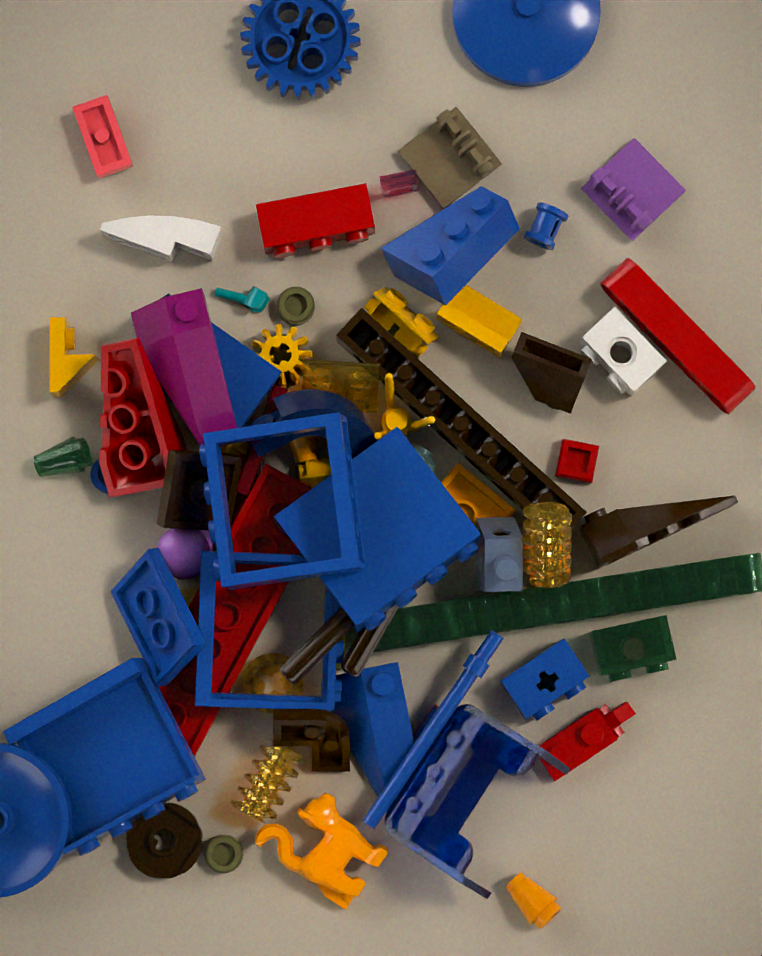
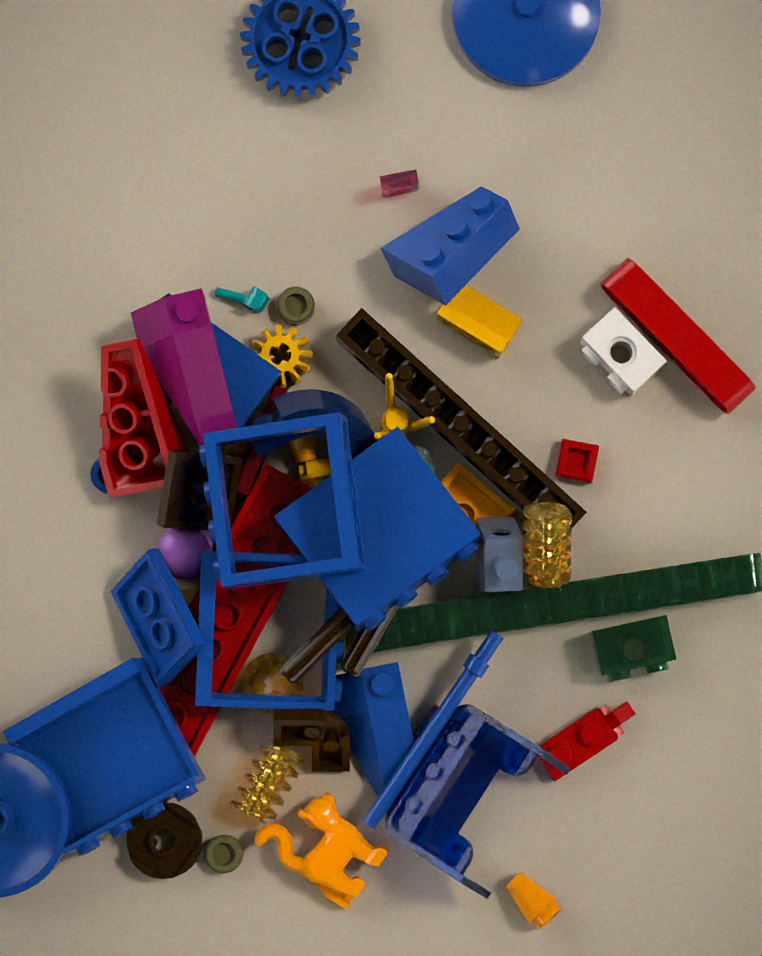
(64, 458): clear green cone -> none
(66, 368): yellow slope -> none
(102, 136): coral plate -> none
(165, 235): white slope -> none
(316, 220): red brick -> none
(351, 380): clear yellow hinge -> none
(392, 309): yellow hinge -> none
(450, 157): dark tan hinge -> none
(545, 226): blue bush -> none
(550, 371): dark brown slope -> none
(556, 660): blue brick -> none
(632, 529): dark brown wedge -> none
(633, 189): medium lavender hinge -> none

